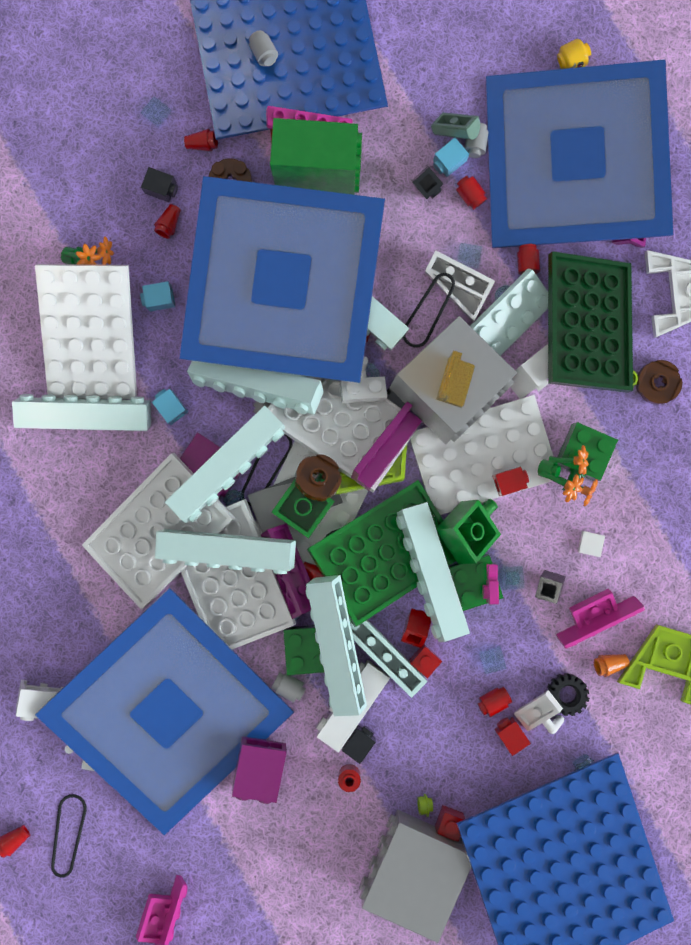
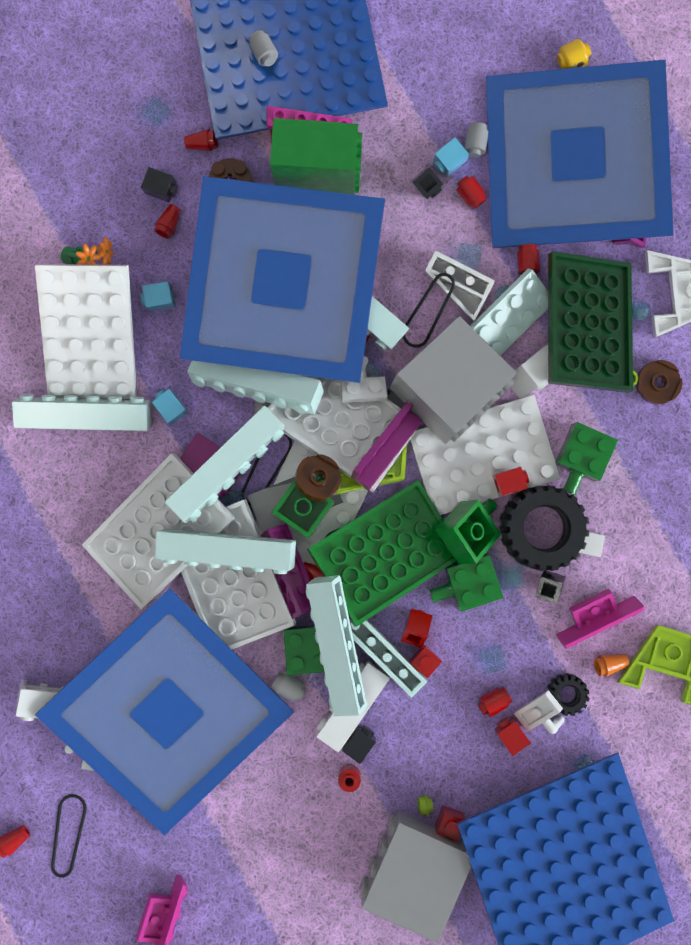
(259, 770): magenta brick -> none
(432, 572): light aqua brick -> none
(455, 380): clear yellow panel -> none
(456, 126): sand green brick -> none
(491, 589): dark pink plate -> none
(550, 470): plant -> none
(573, 528): none -> black tyre
(640, 310): none -> clear light blue plate

